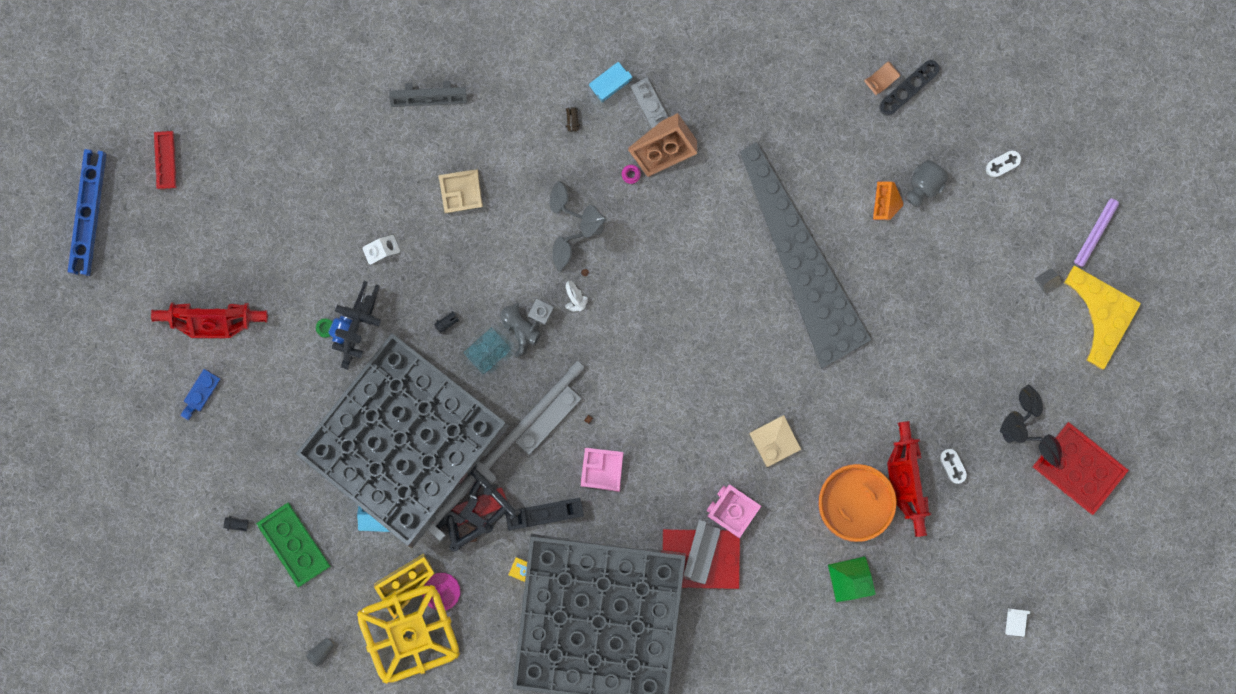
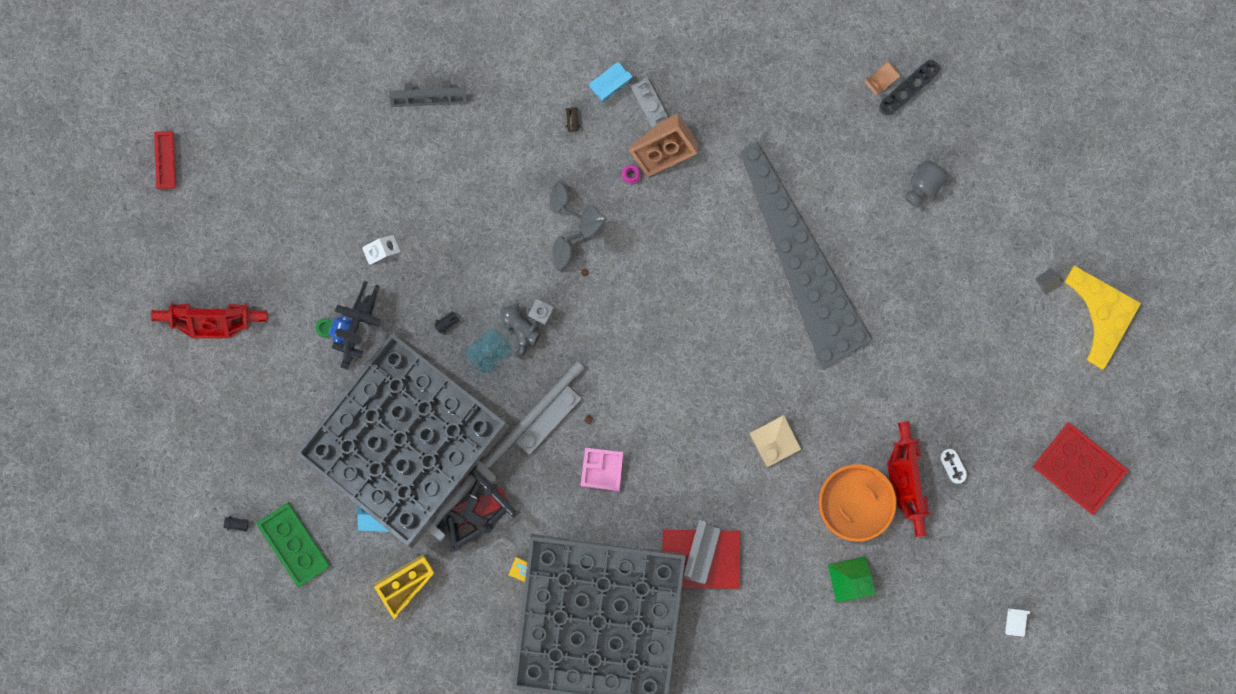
(88, 197): blue piece -> none
(200, 393): blue plate -> none
(320, 651): dark grey cone -> none
(414, 623): yellow plate -> none
(447, 588): dark pink tile -> none
(460, 191): tan plate -> none
(546, 513): black slope -> none
(578, 300): white piece -> none
(733, 510): bright pink plate -> none
(887, 201): orange slope -> none
(1005, 167): white beam -> none
(1015, 429): black plant -> none
(1096, 232): lavender axle -> none

